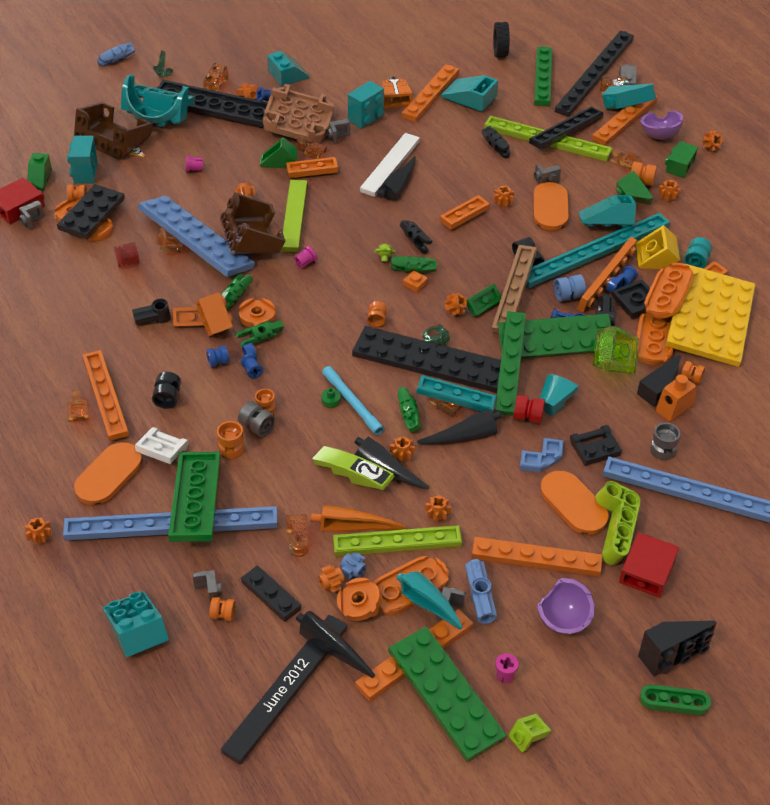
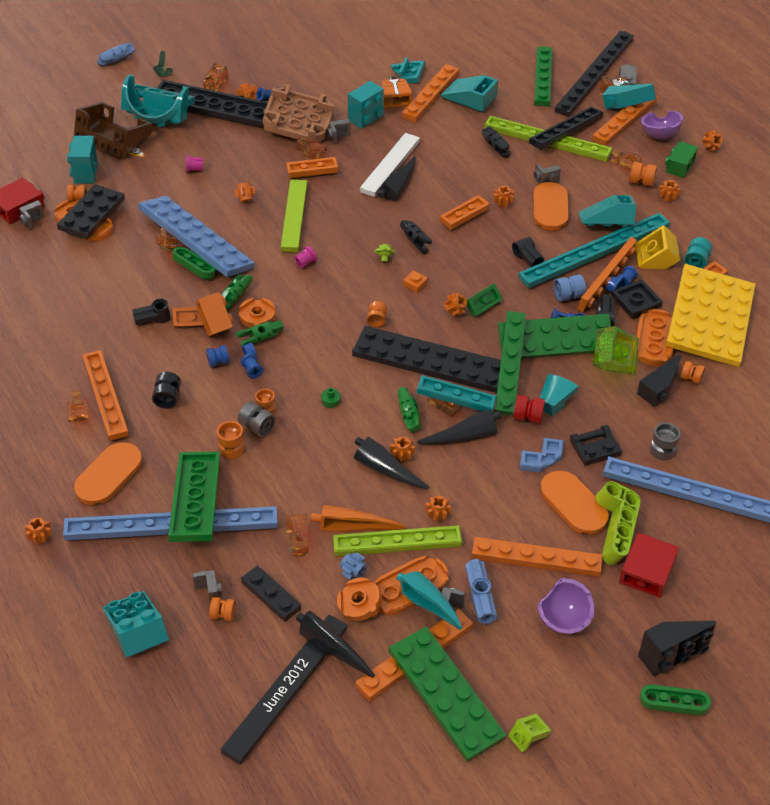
(39, 170): green slope -> none
(126, 254): clear red piece -> none
(161, 445): white plate -> none
(193, 262): none -> green plate
(247, 226): reddish brown windscreen -> none
(279, 155): green slope -> none
(285, 68): teal slope -> none
(331, 578): orange gear -> none
(356, 468): lime slope -> none
(370, 420): medium azure piece -> none
(409, 71): none -> teal slope
(411, 263): green hinge -> none
(442, 338): clear green piece -> none
(501, 39): black tyre -> none
(502, 664): dark pink bush -> none
(515, 283): medium nougat plate -> none
(634, 186): green slope -> none
(669, 290): orange tile -> none
(676, 398): orange torso -> none

